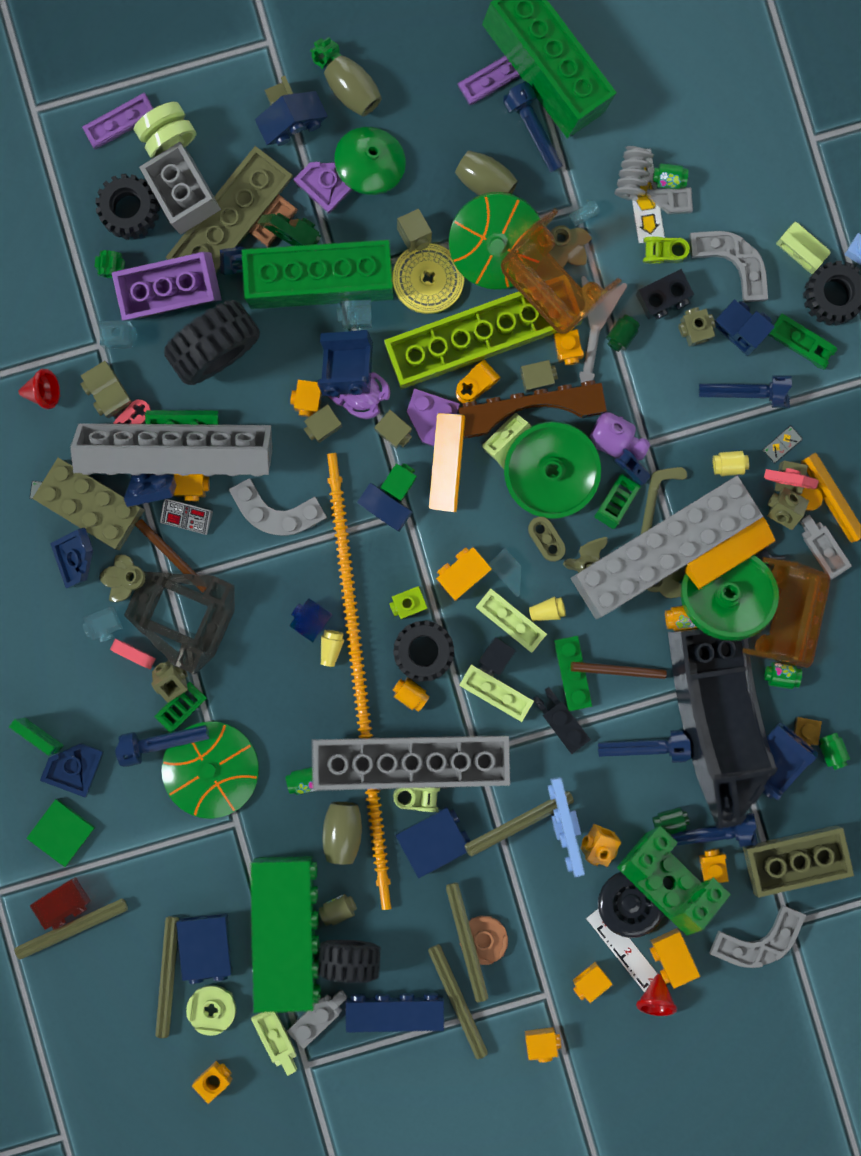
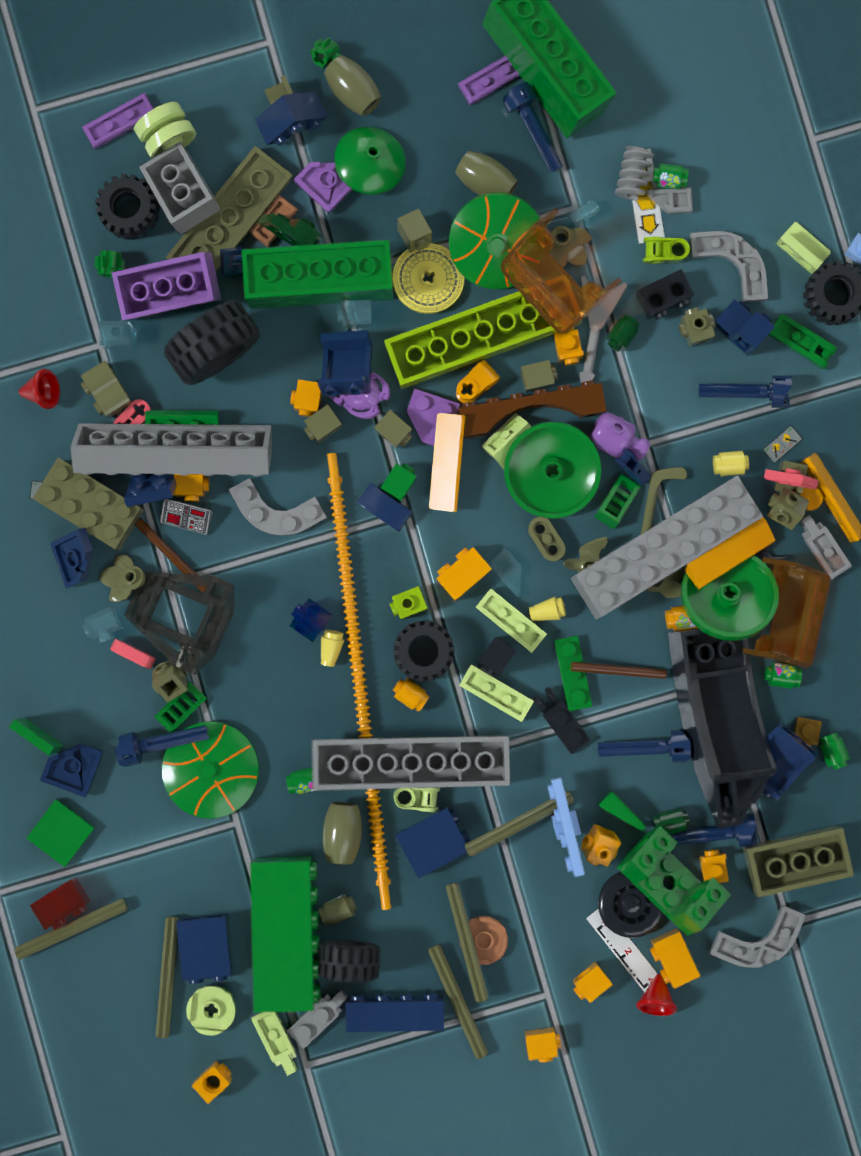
(615, 806): none -> green slope

